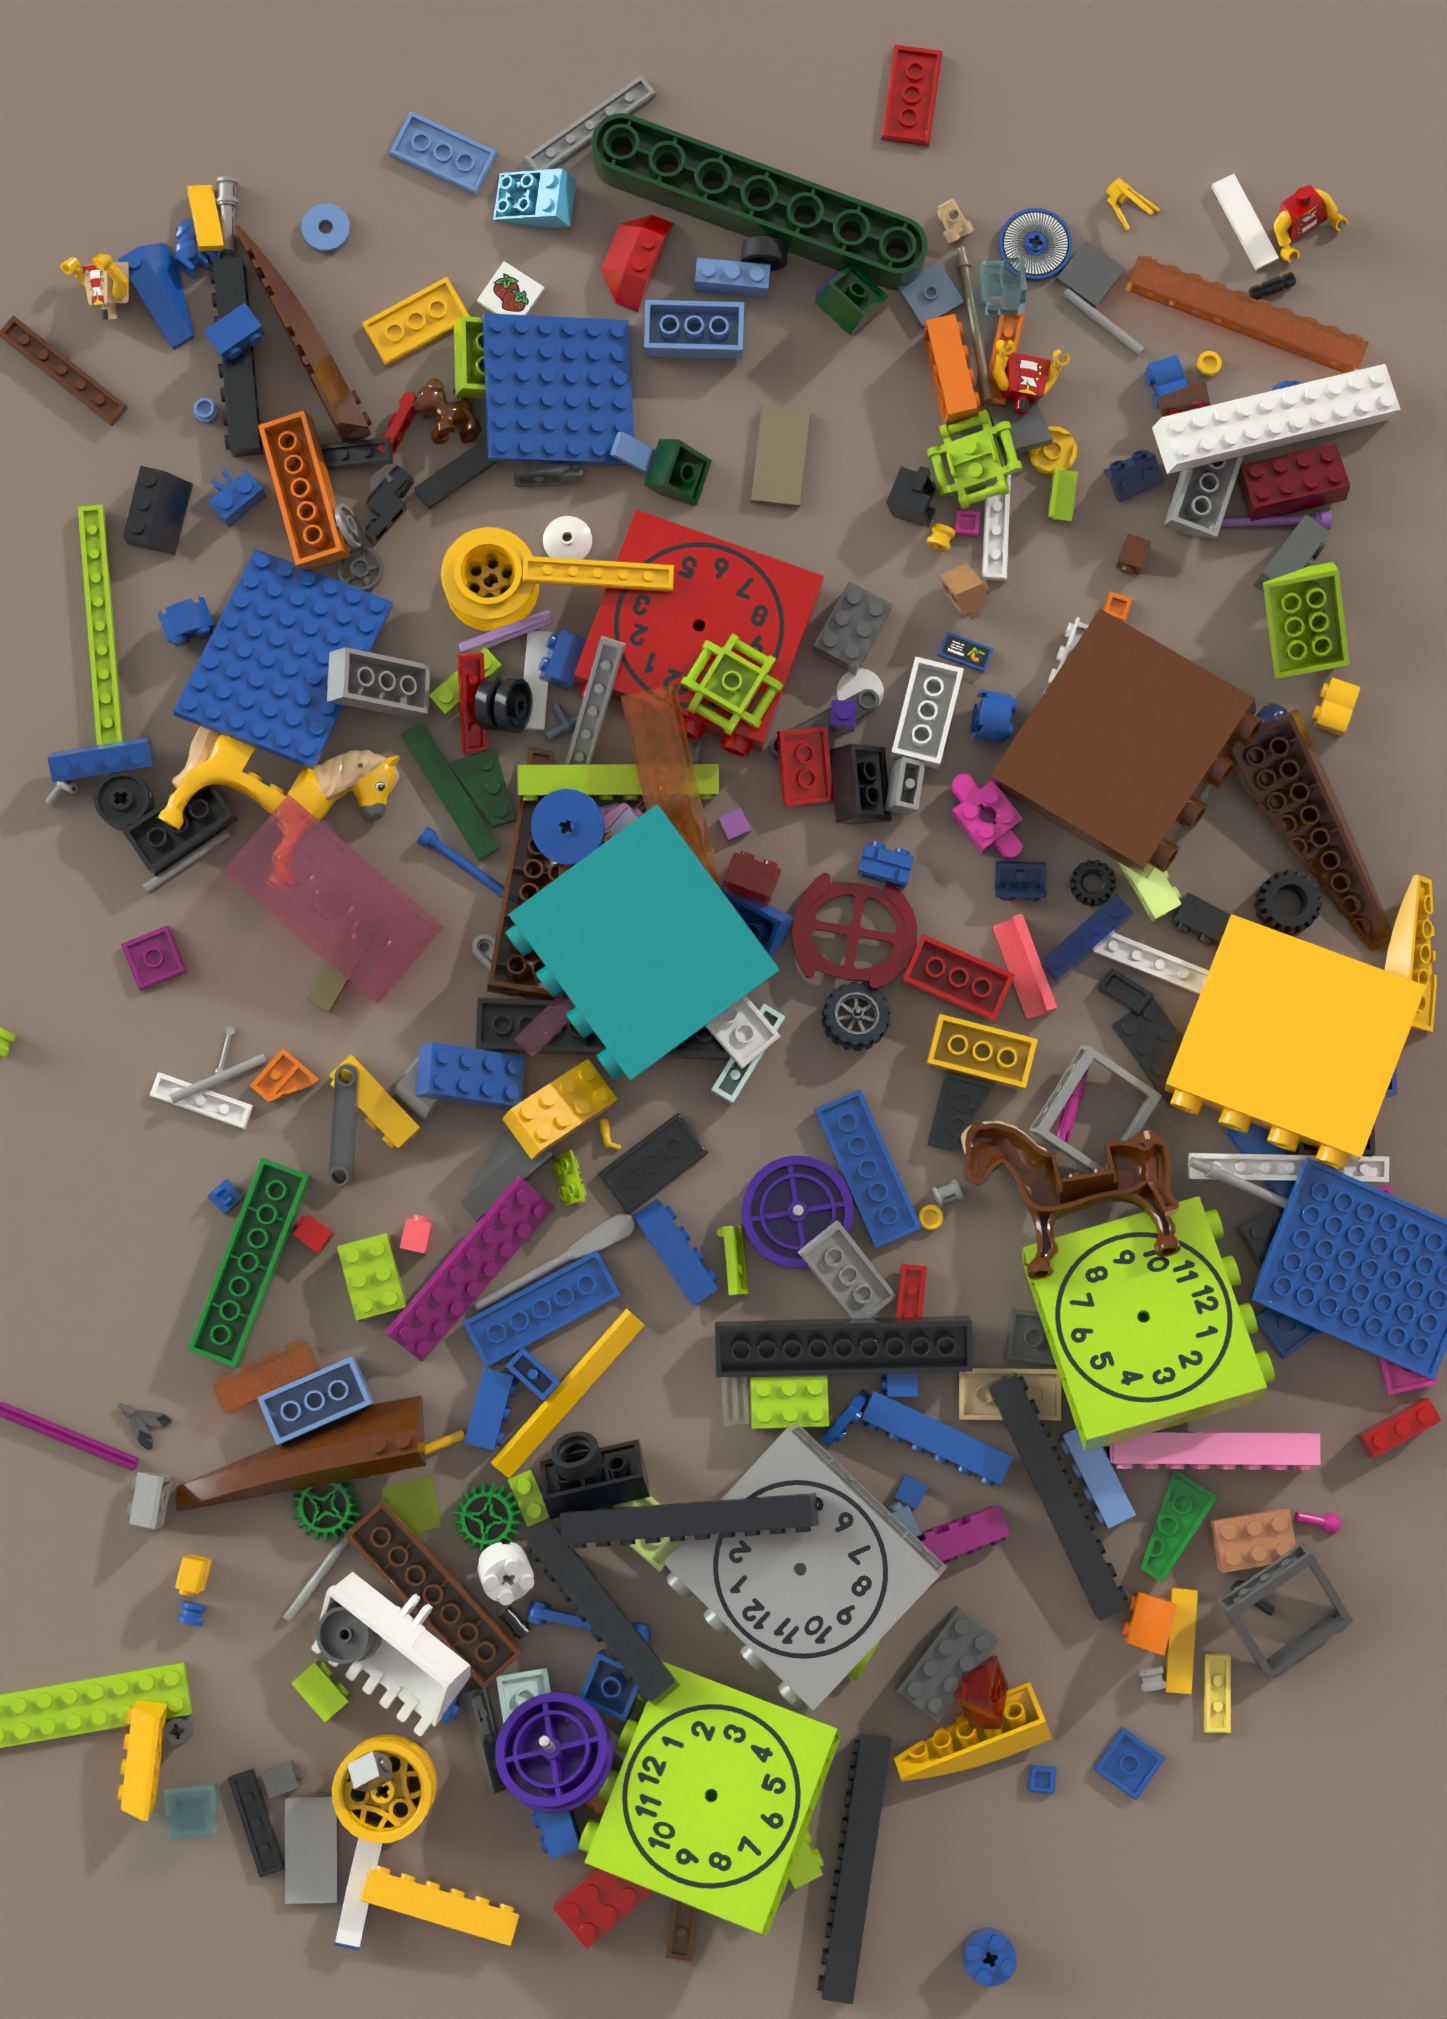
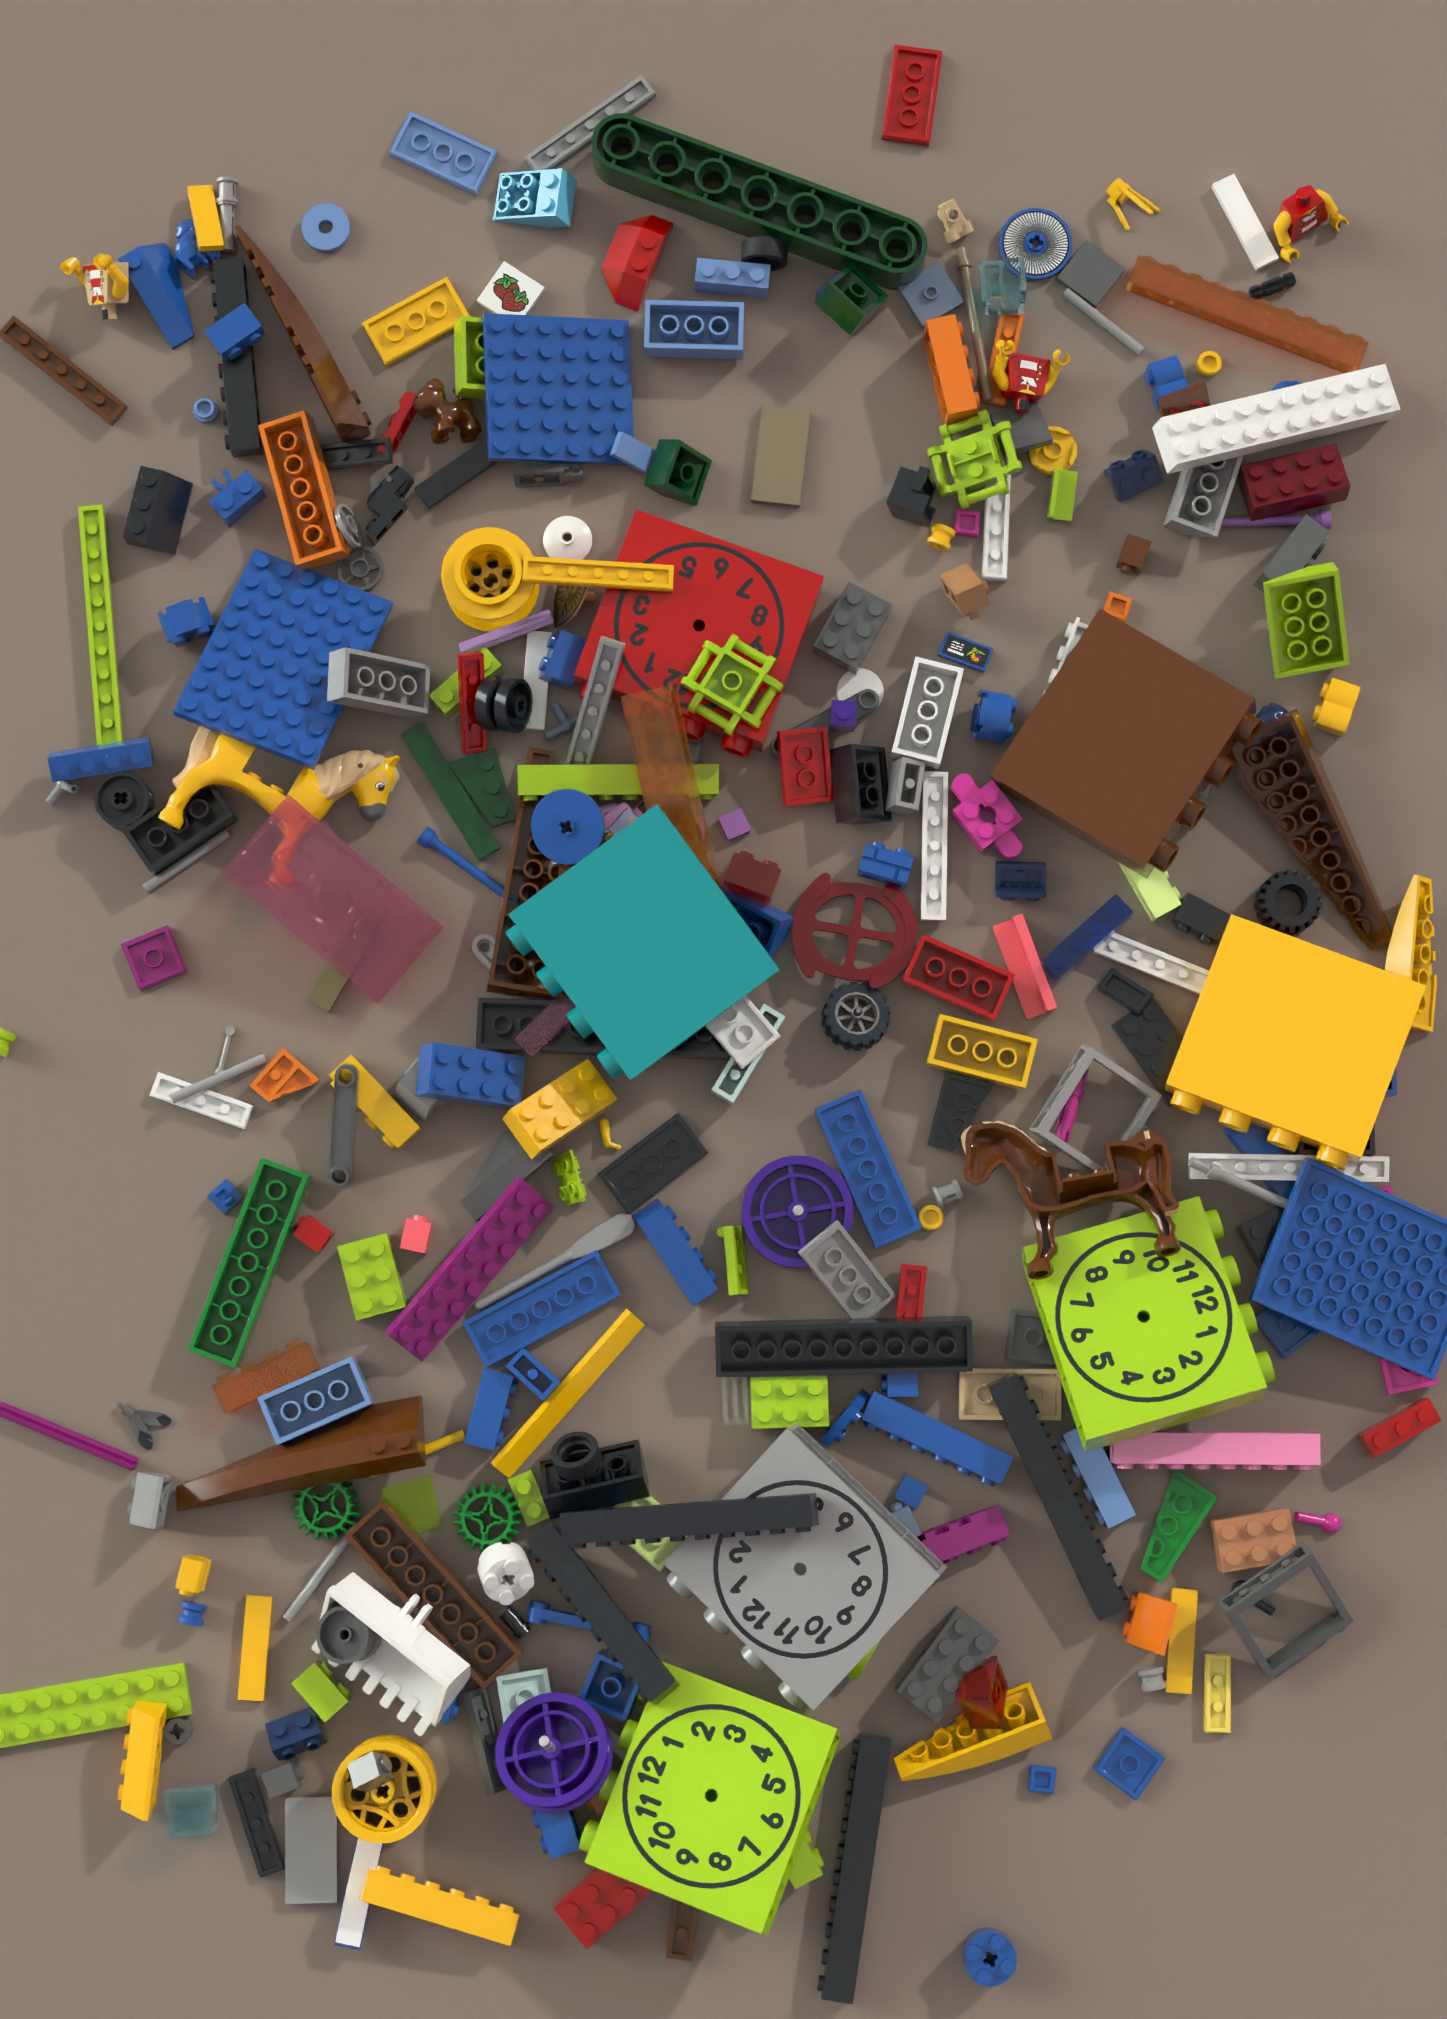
(255, 1648): none -> yellow tile
(295, 1734): none -> dark blue bracket
(568, 602): none -> shield
(934, 846): none -> white plate
(1103, 872): black tyre -> none

